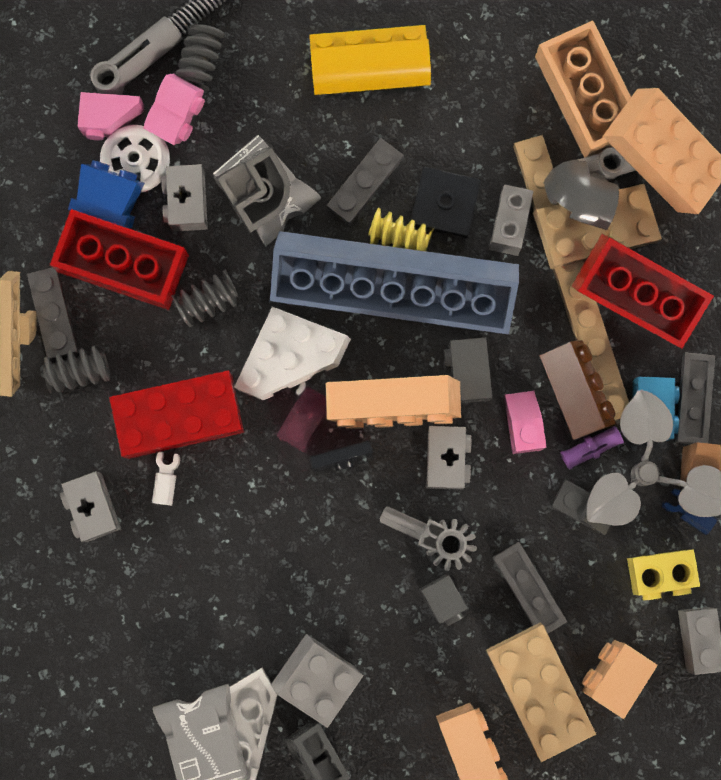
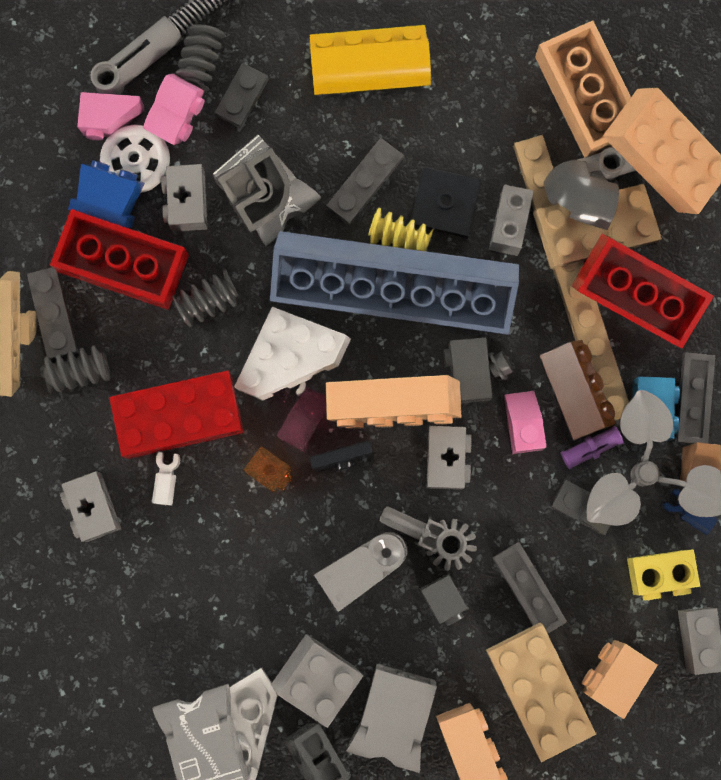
(241, 95): none -> dark grey plate
(269, 470): none -> clear orange brick
(362, 568): none -> light grey piece
(394, 718): none -> light grey piece
(500, 365): none -> dark grey plate

